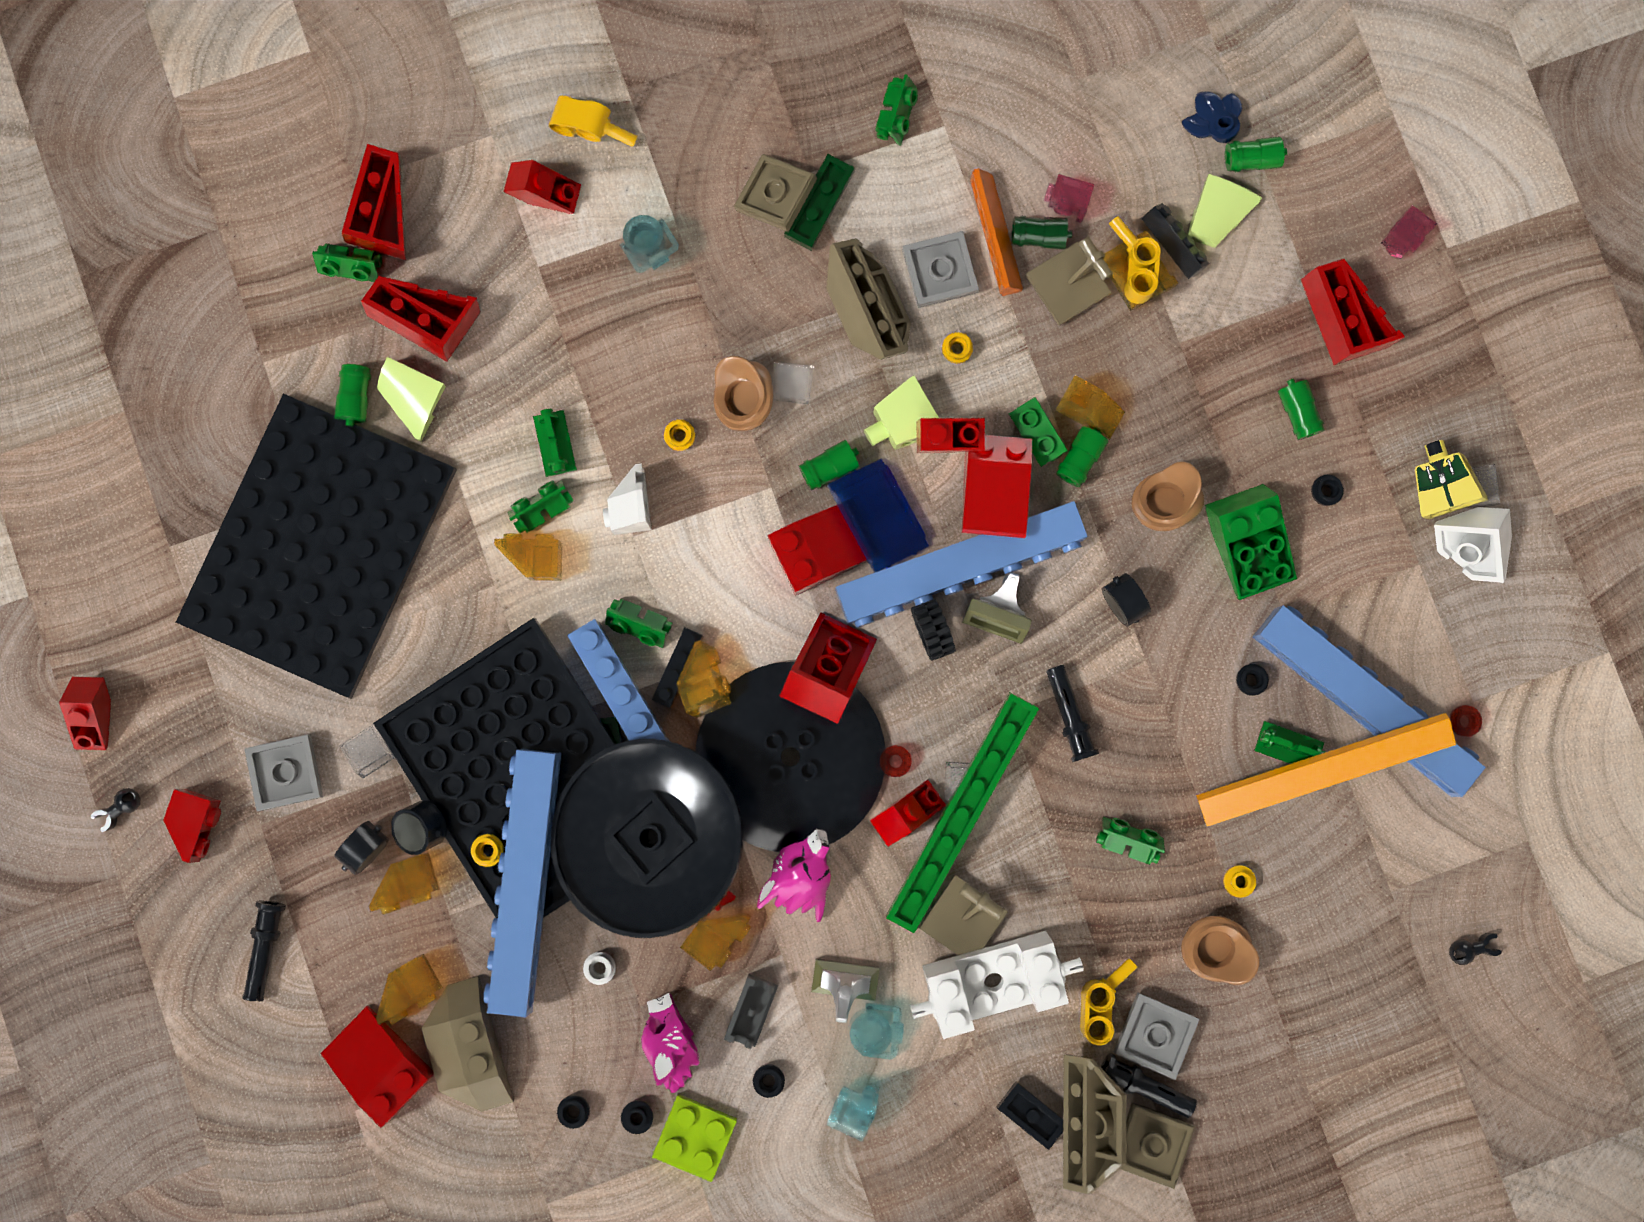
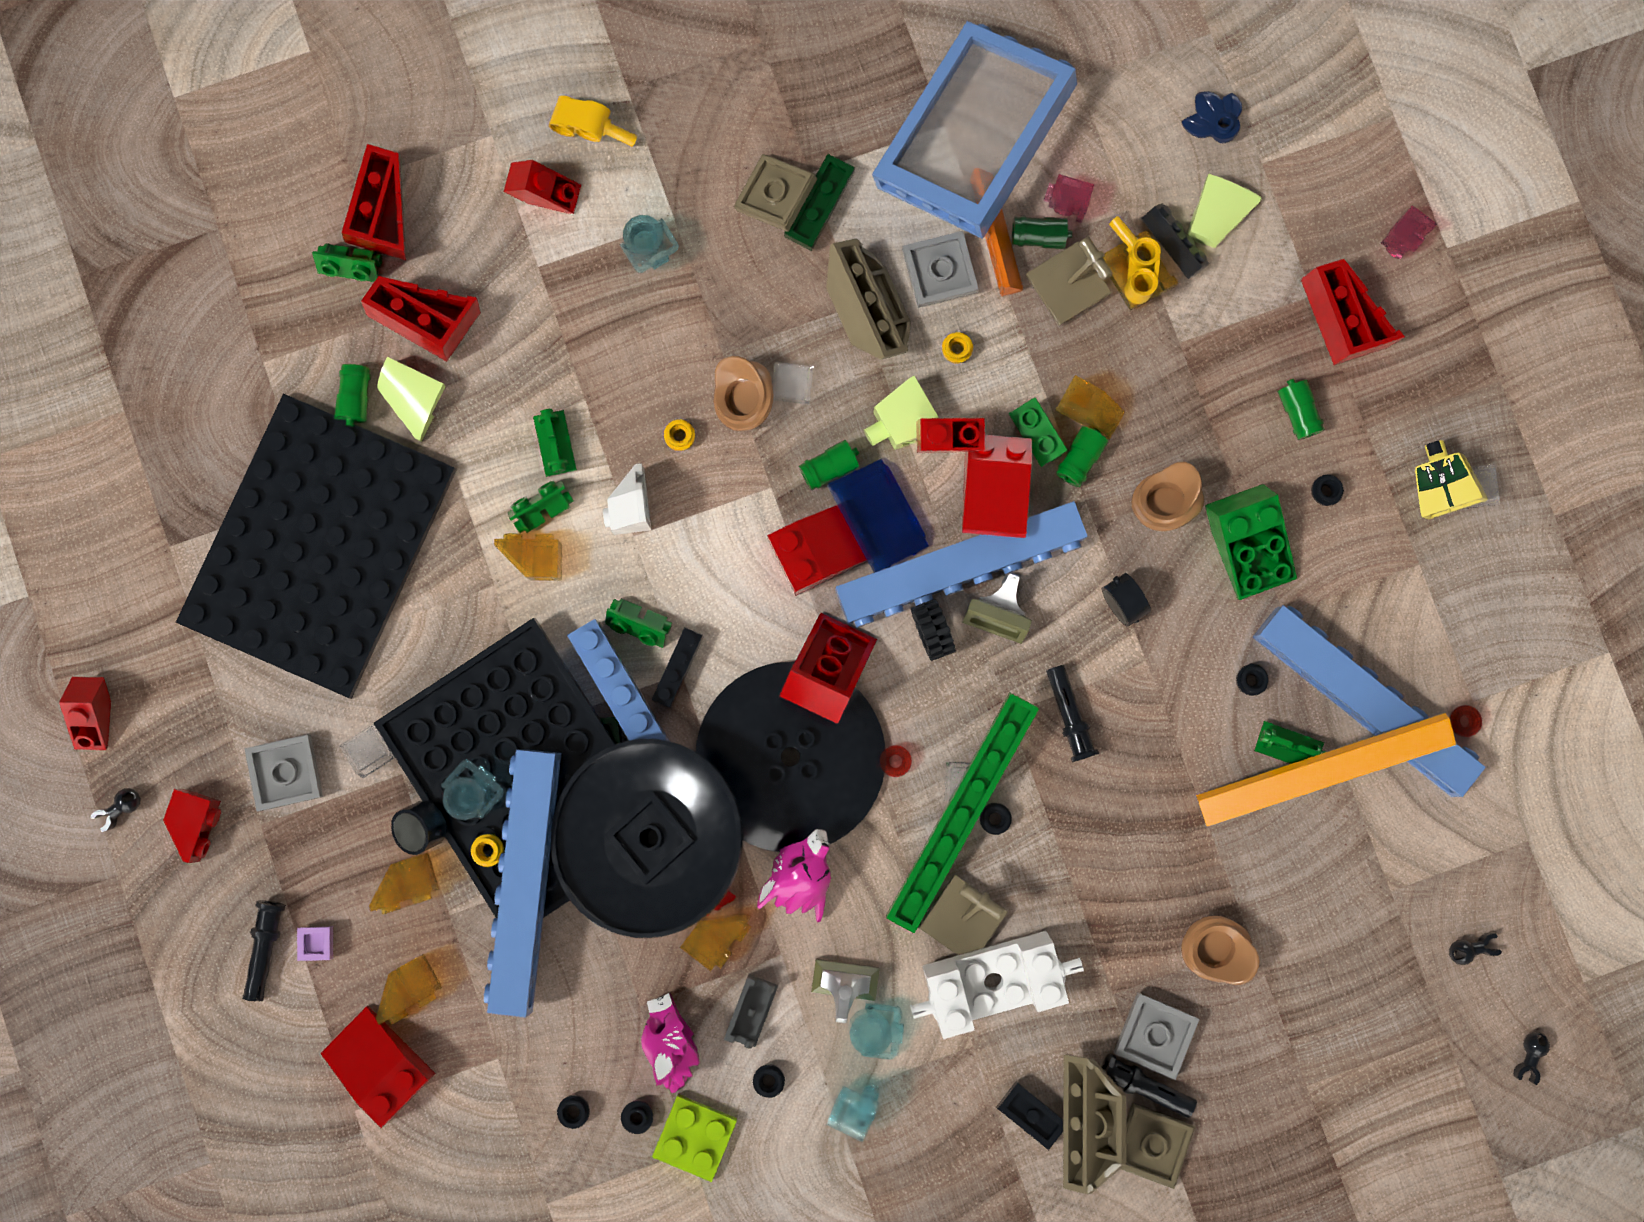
(314, 943): none -> lavender plate
(361, 847): black piece -> none
(466, 1048): dark tan wedge -> none
(470, 795): none -> clear light blue piece
(590, 972): white plate -> none
(701, 681): clear yellow slope -> none
(901, 96): green hinge -> none
(908, 813): red slope -> none
(975, 128): none -> window
(1005, 816): none -> black plate
(1103, 1011): yellow beam -> none
(1144, 843): green hinge -> none
(1230, 878): yellow plate -> none
(1257, 154): green piece -> none
(1477, 542): white slope -> none
(1535, 1050): none -> black arm

